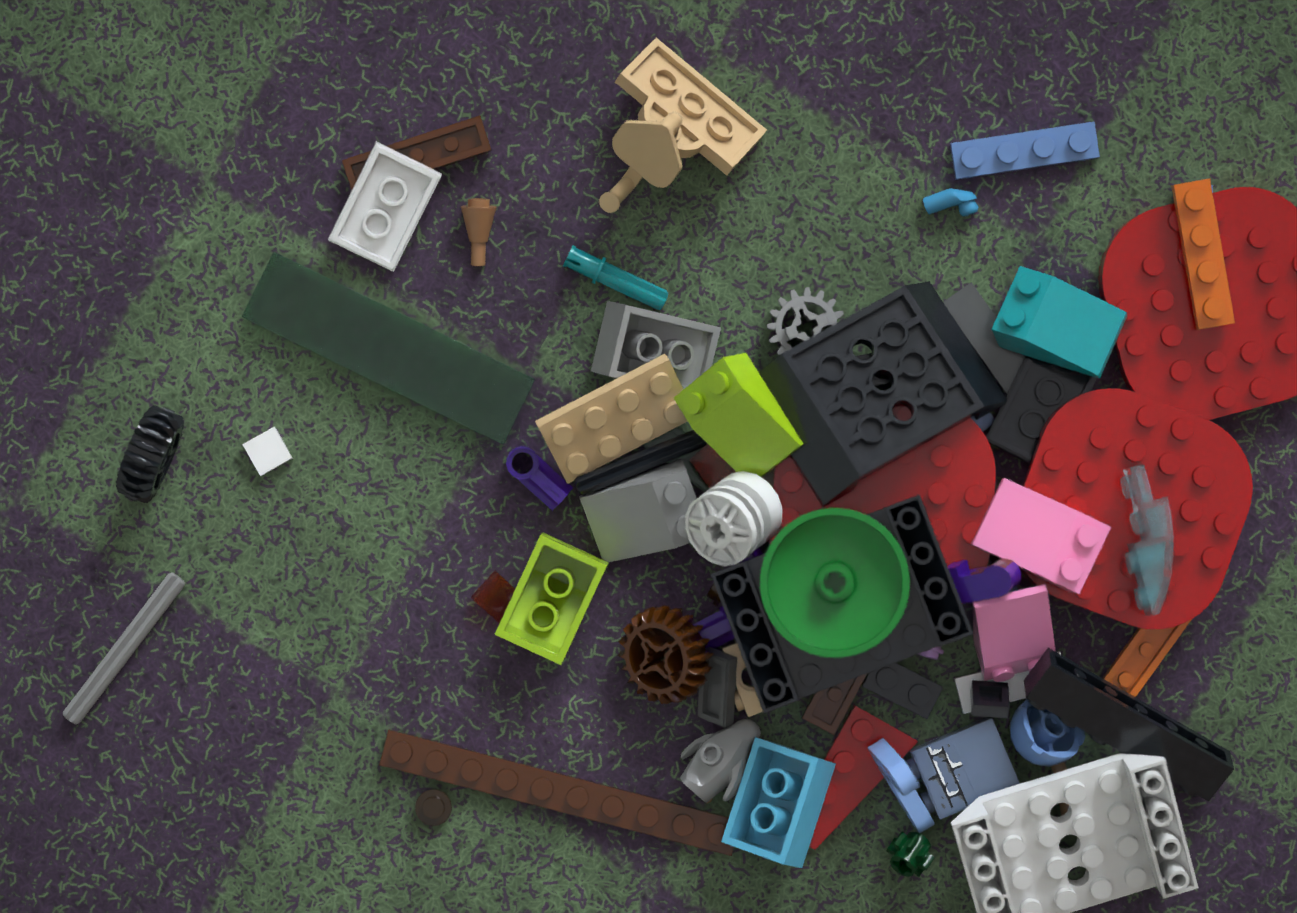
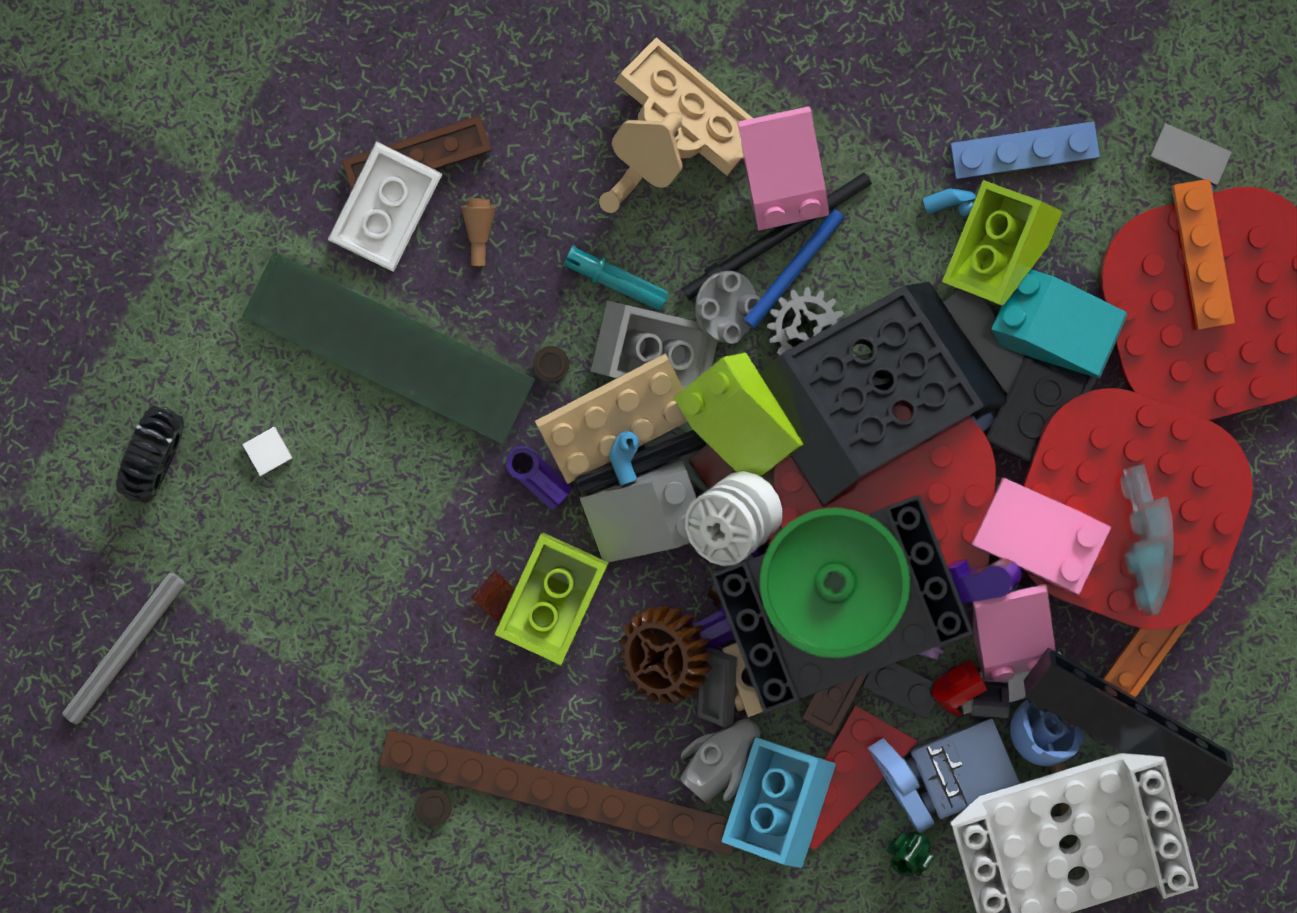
(551, 364): none -> dark brown plate
(622, 455): none -> dark azure arm
(723, 305): none -> light grey dish
(775, 237): none -> black bar
(783, 168): none -> bright pink slope
(793, 268): none -> blue bar
(958, 687): none -> red plate
(1000, 242): none -> lime slope
(1190, 154): none -> light grey tile

